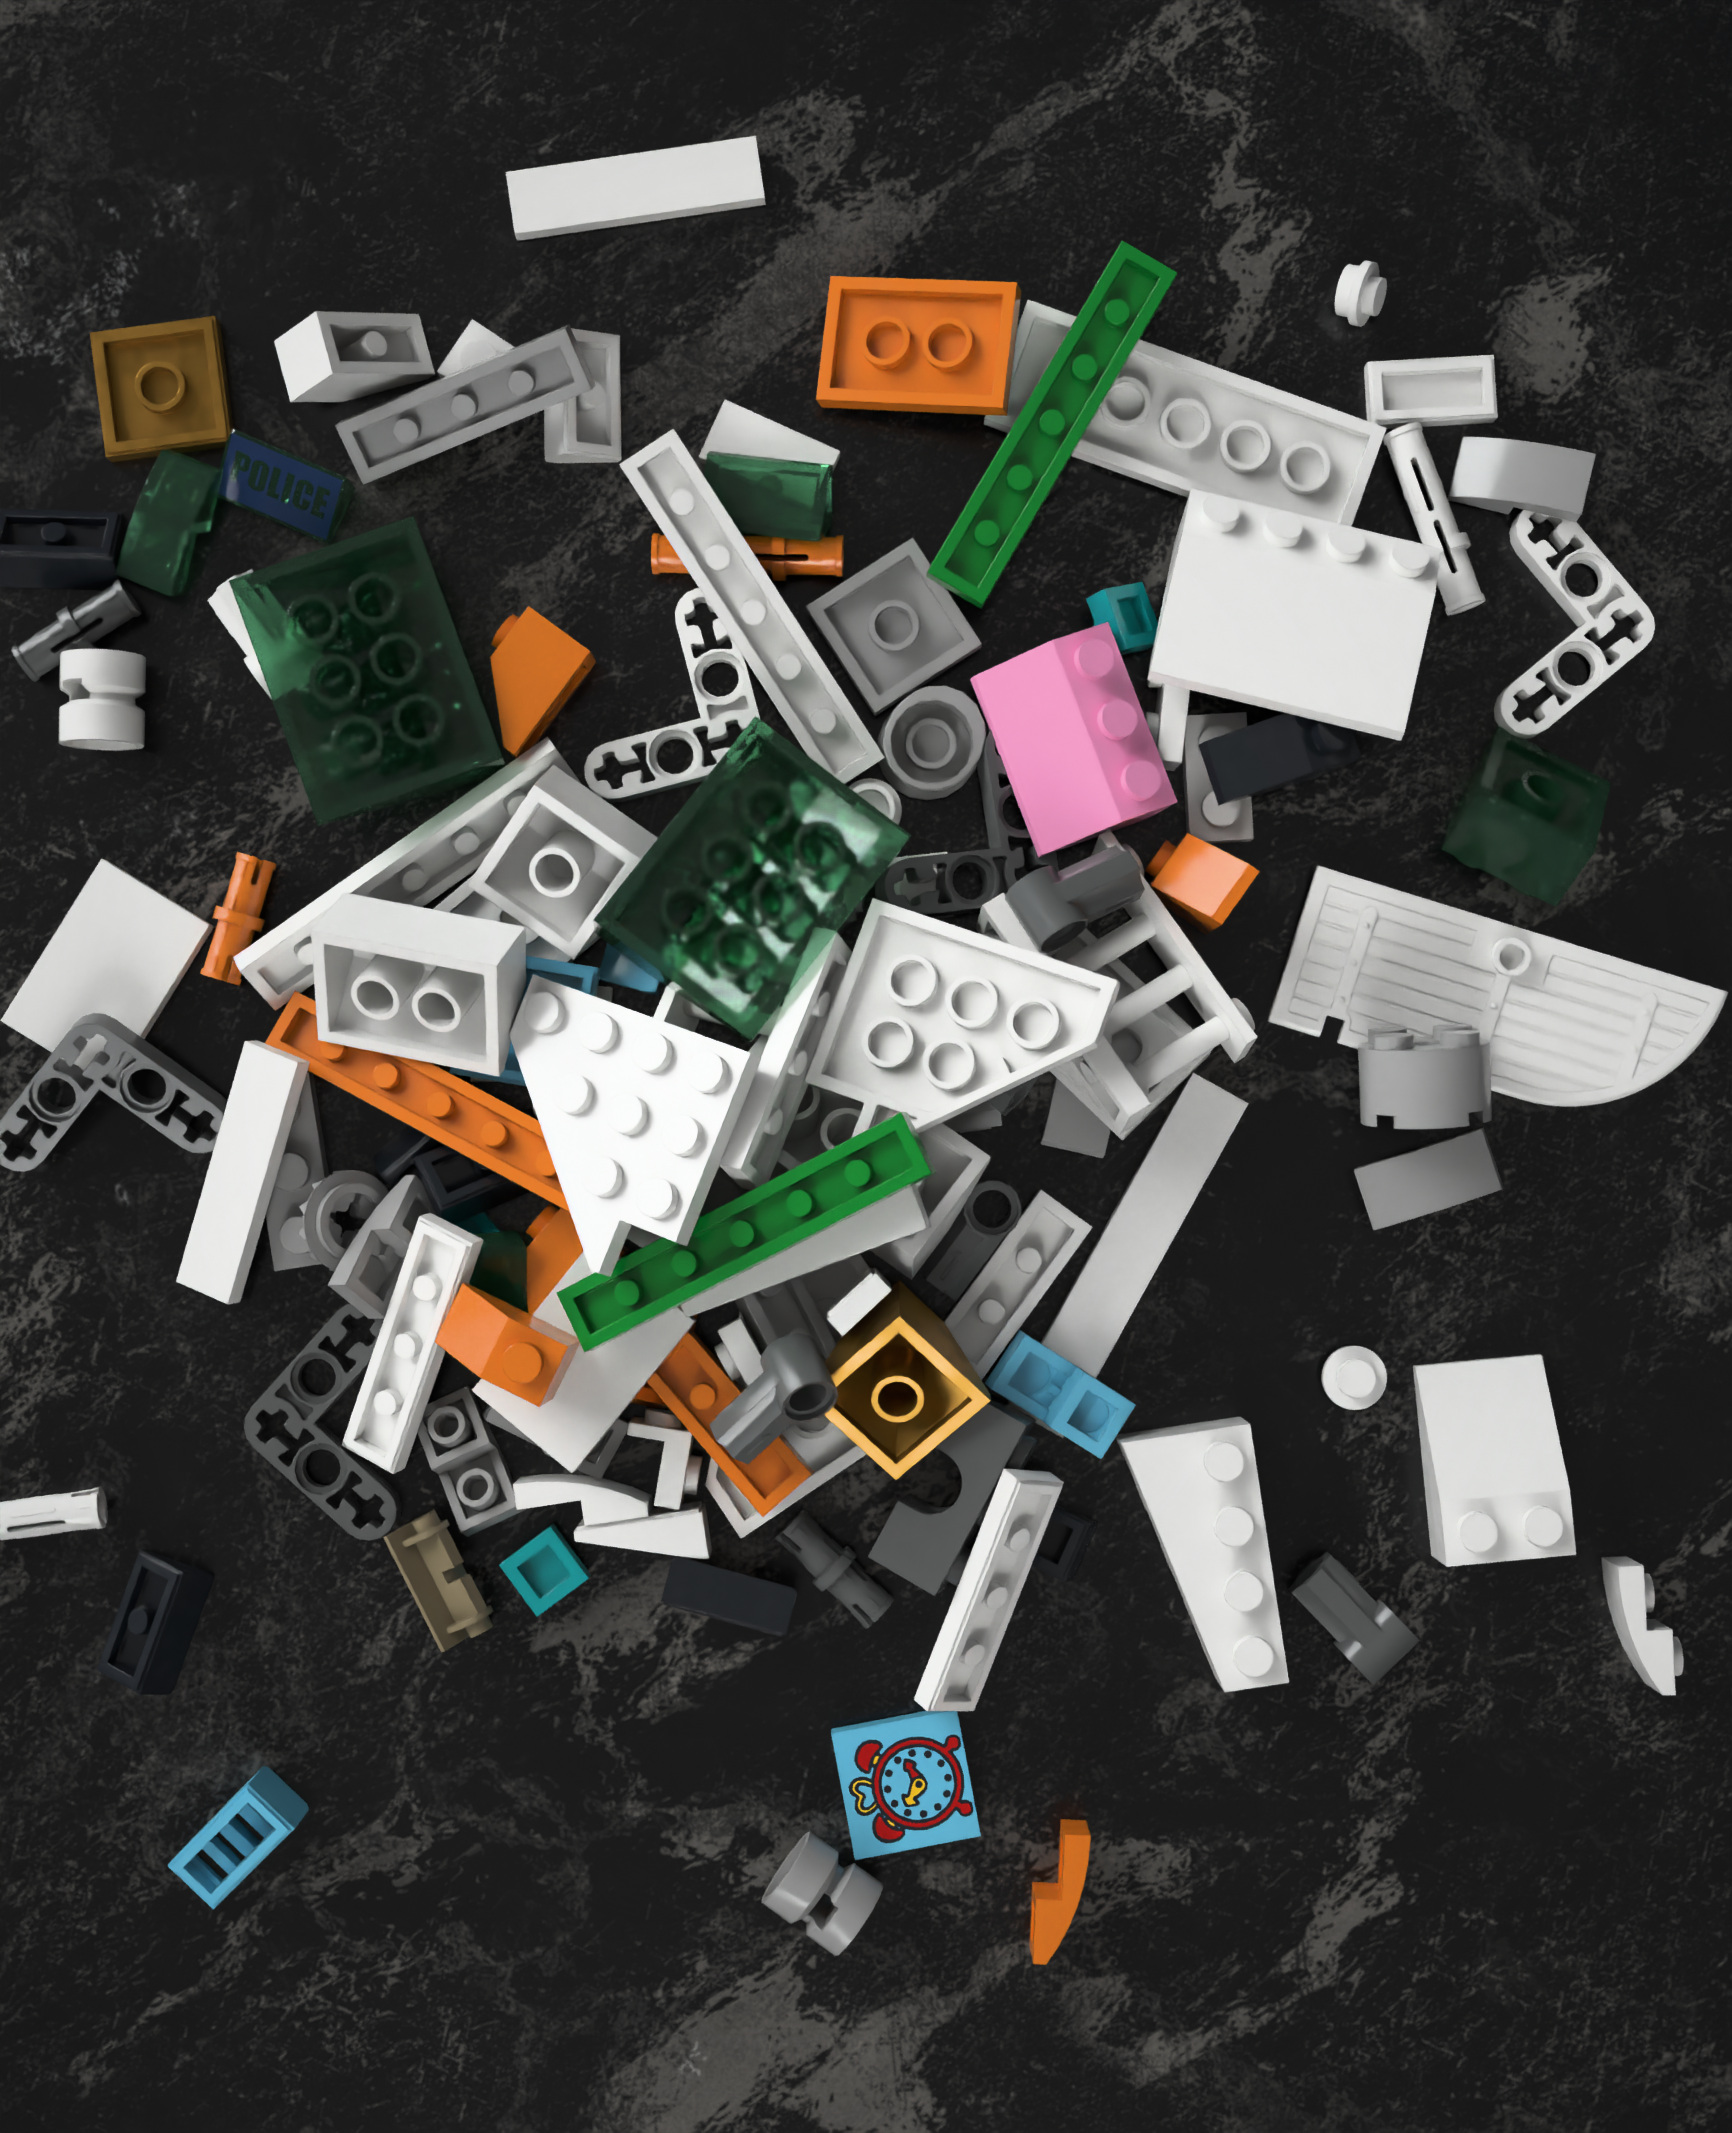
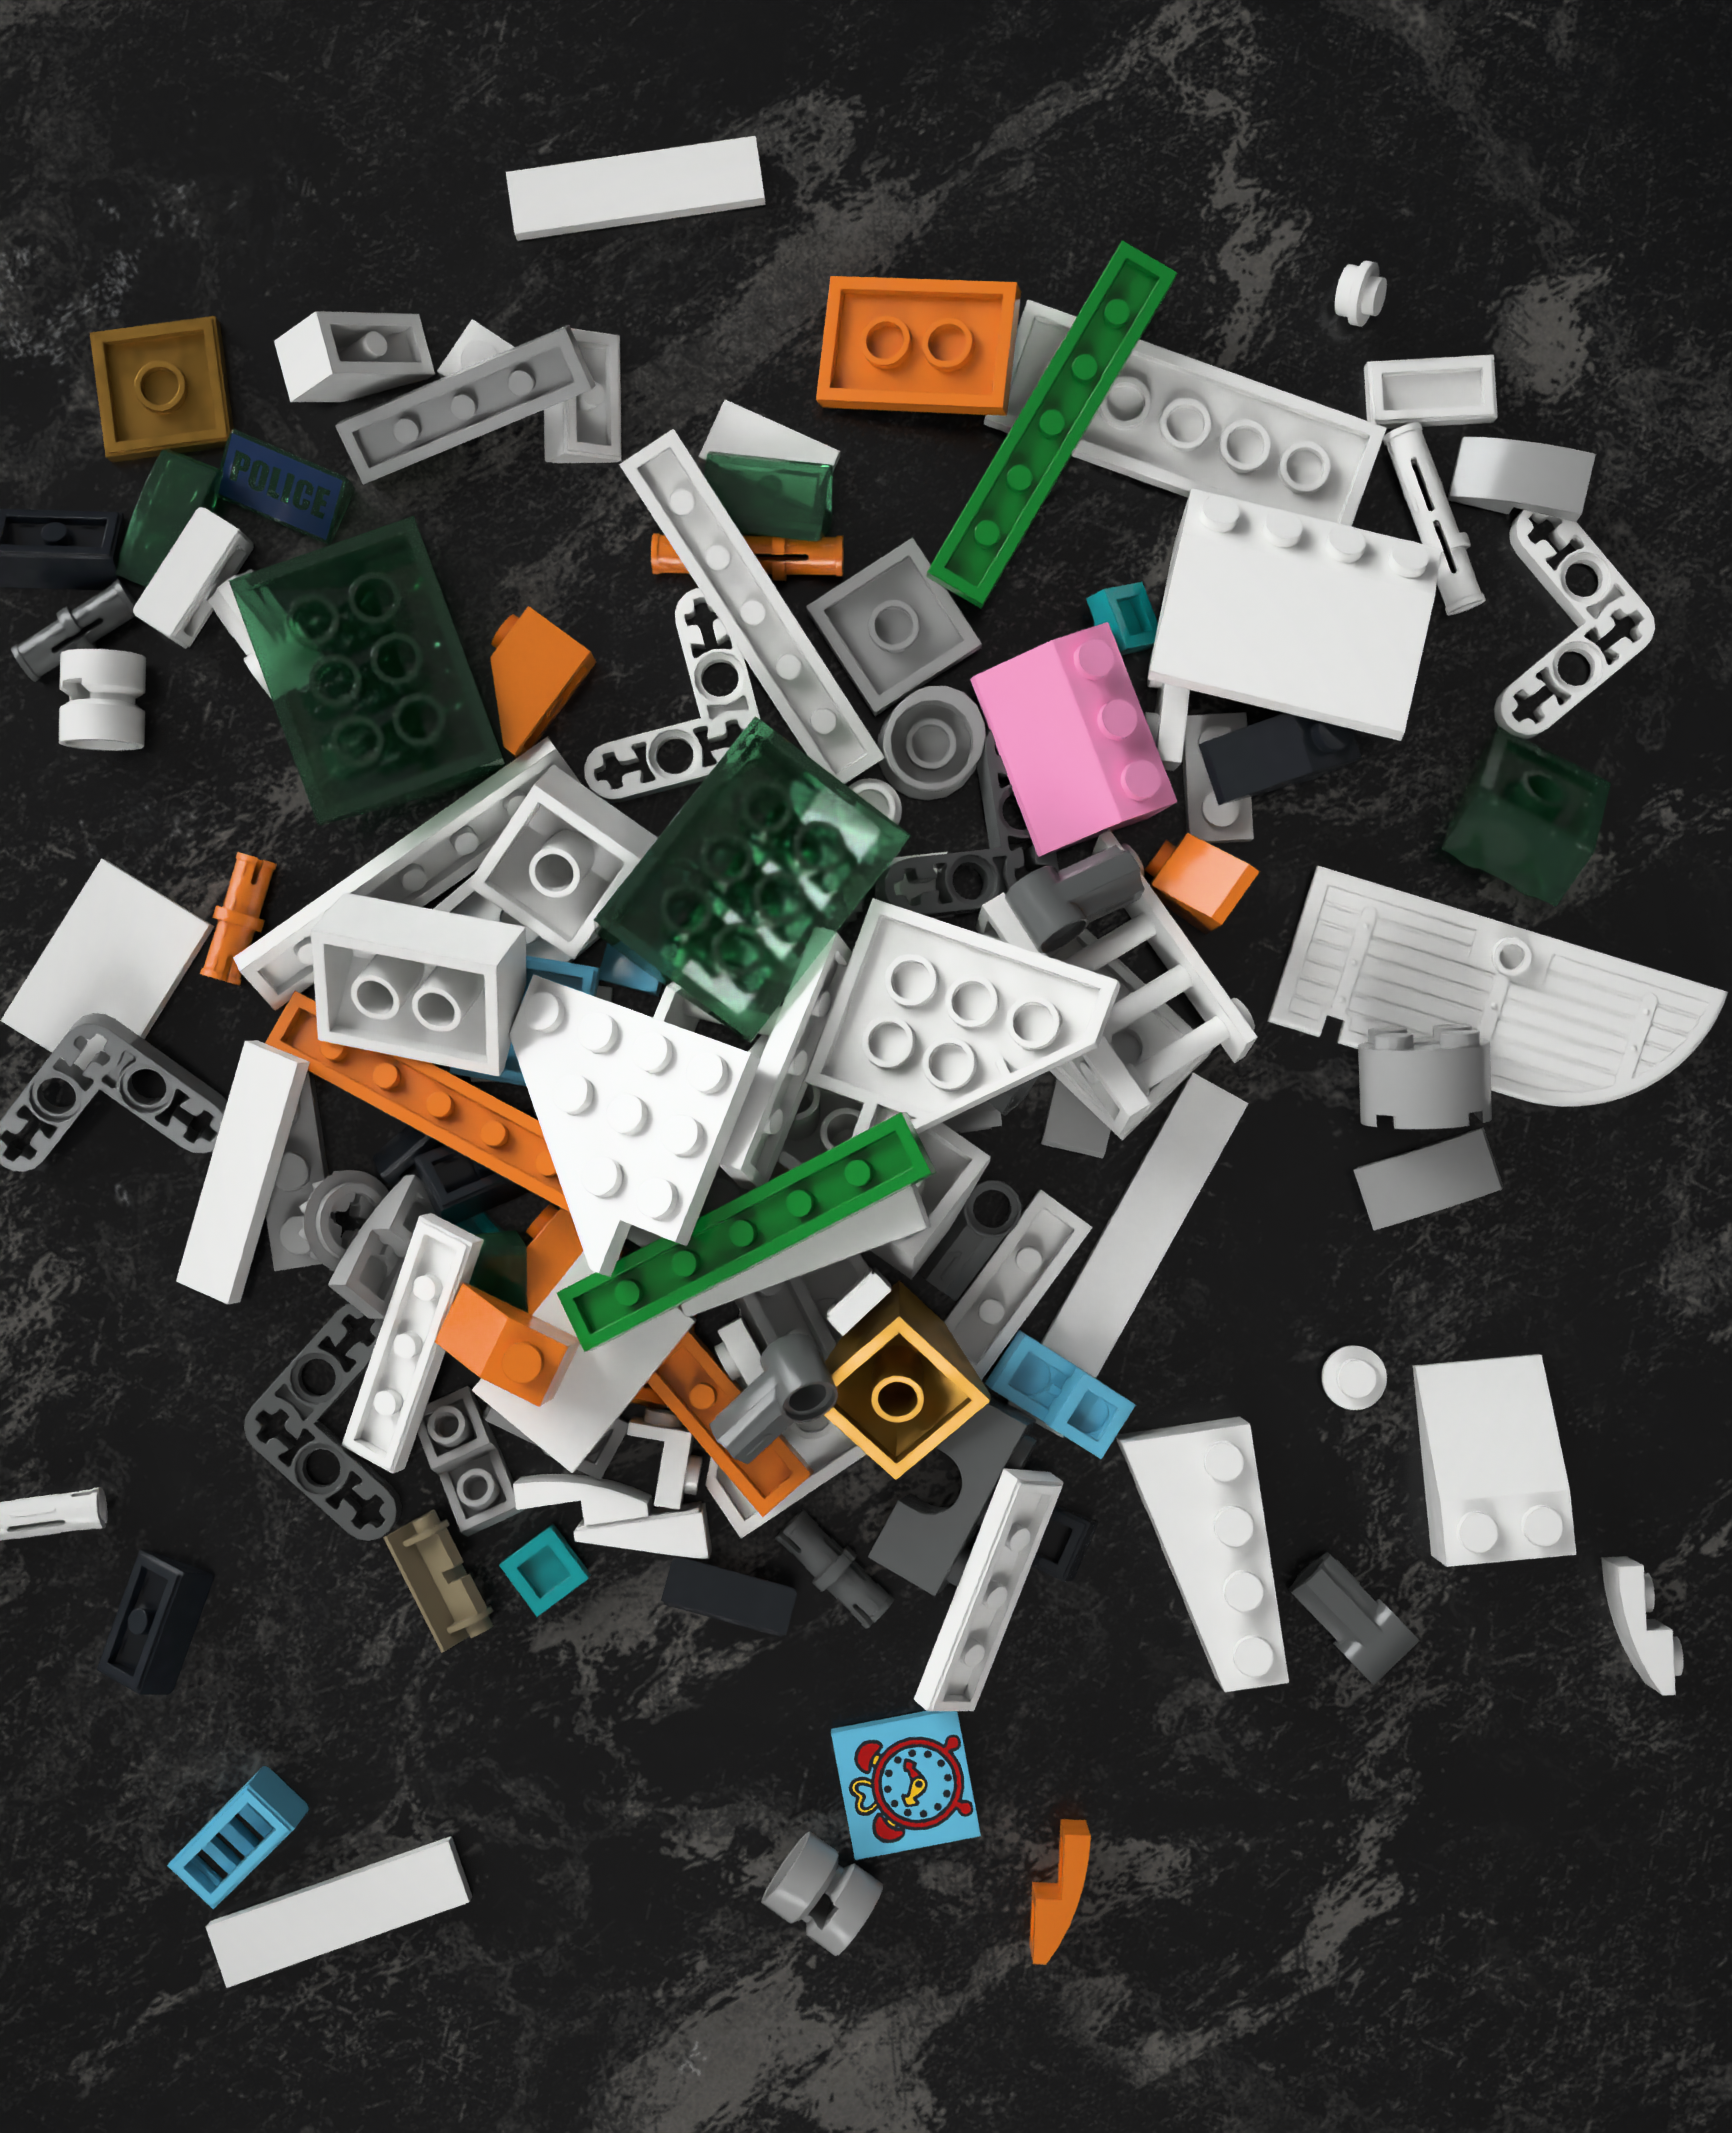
(197, 564): none -> white slope
(339, 1911): none -> white tile

